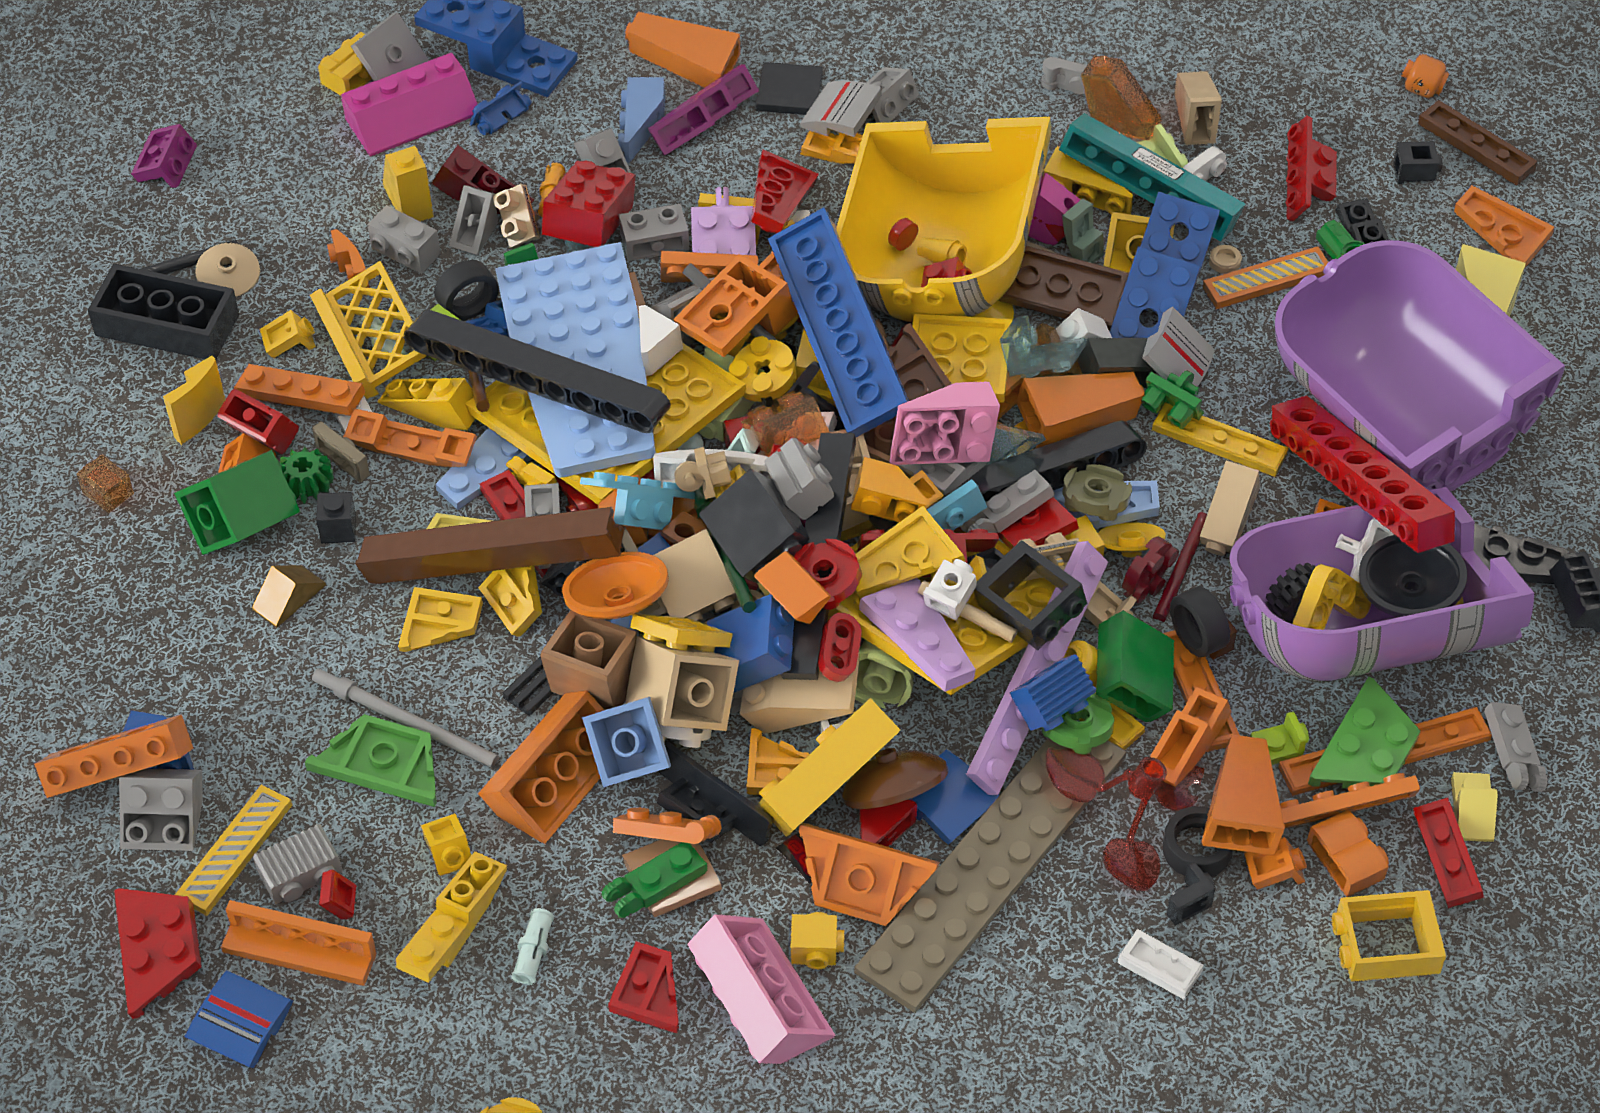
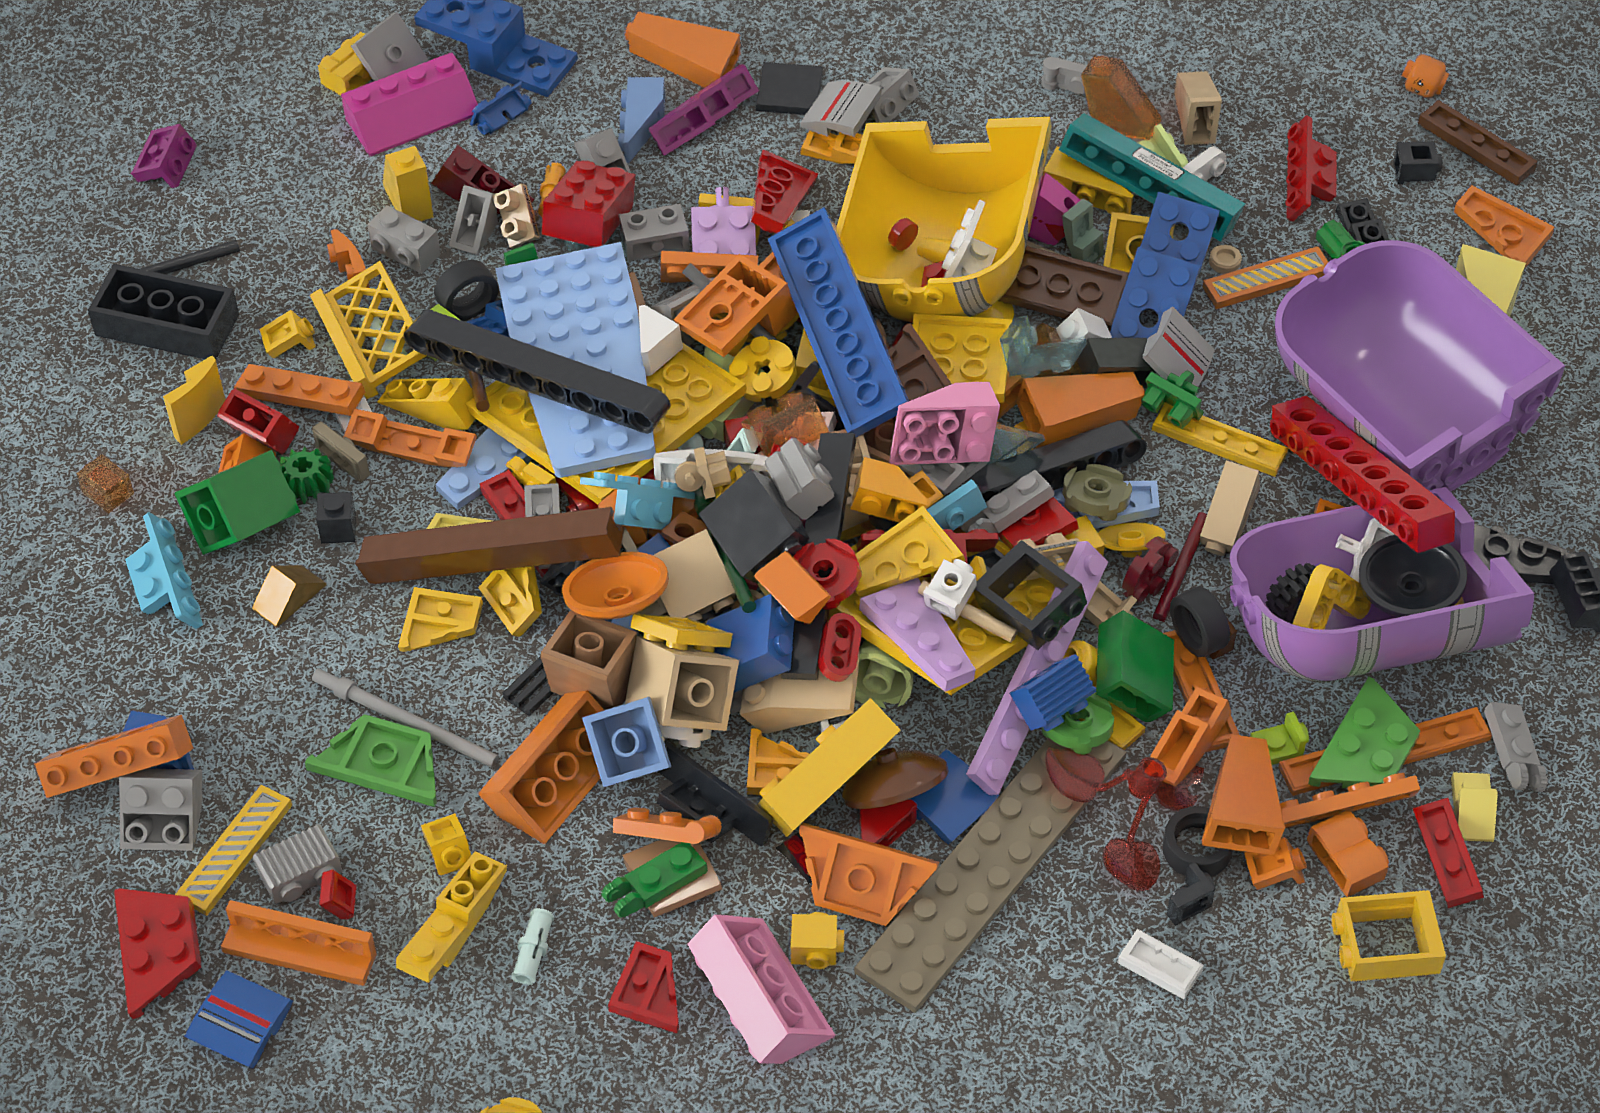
(160, 574): none -> medium azure bracket
(240, 276): tan dish -> none
(969, 253): none -> white bracket

